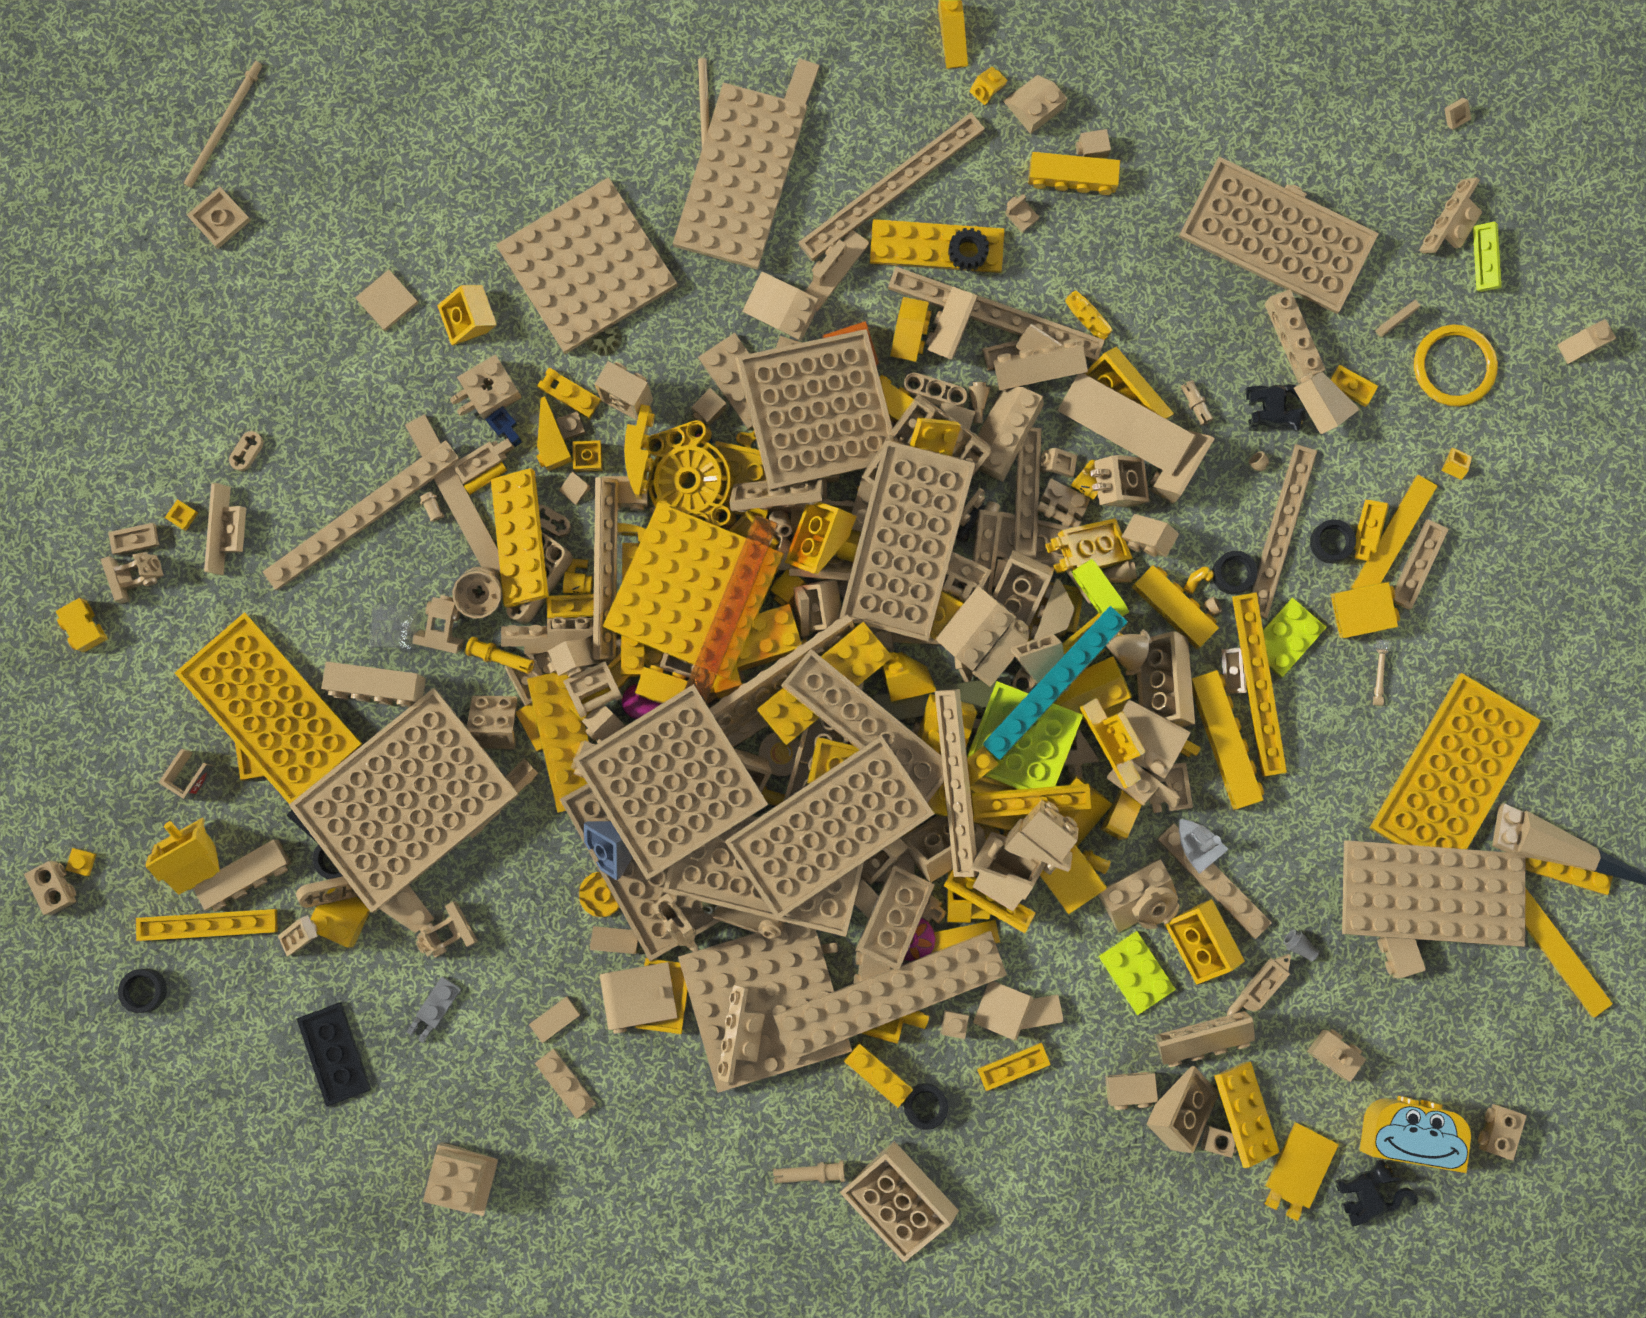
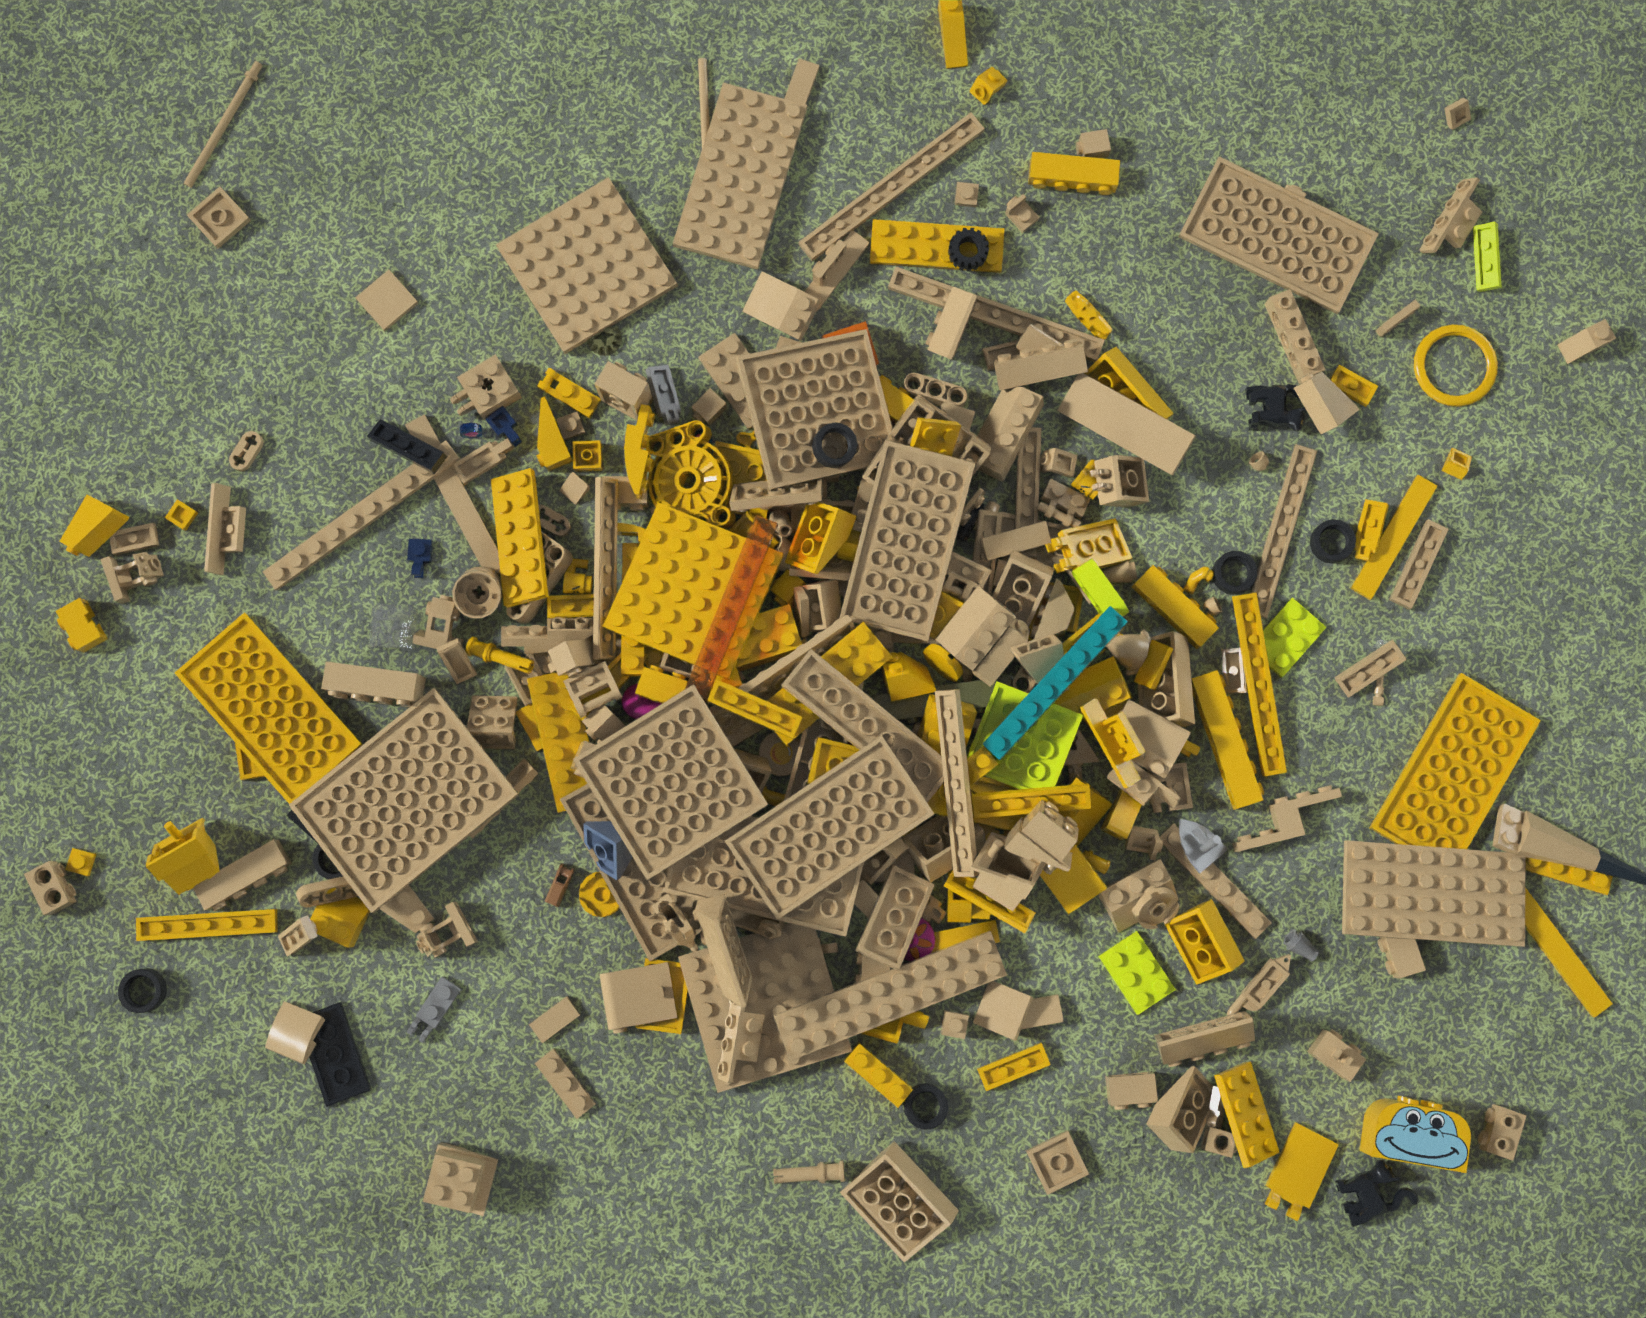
(92, 526): none -> yellow slope
(175, 768): tan piece -> none
(294, 1032): none -> tan slope
(407, 446): none -> black plate
(419, 552): none -> dark blue plate
(431, 506): tan pin -> none
(456, 661): none -> tan tile
(466, 313): yellow slope -> none
(470, 430): none -> clear blue tile
(485, 478): yellow piece -> none
(557, 888): none -> medium nougat bar
(613, 940): tan slope -> none
(664, 393): none -> light grey hinge
(724, 948): none -> tan slope
(754, 709): none -> yellow plate
(844, 431): none -> black tyre
(911, 324): yellow brick -> none
(938, 659): none -> yellow tile
(966, 194): none -> tan plate
(979, 396): tan cone -> none
(1016, 539): none -> tan tile
(1036, 102): tan slope -> none
(1057, 1162): none -> tan plate
(1144, 840): none -> tan bracket
(1150, 536): tan brick -> none
(1154, 665): none -> yellow tile
(1172, 487): tan slope -> none
(1197, 403): tan pin -> none
(1217, 1108): none -> tan plate
(1286, 818): none -> tan bracket
(1365, 609): yellow brick -> none
(1370, 668): none -> tan plate

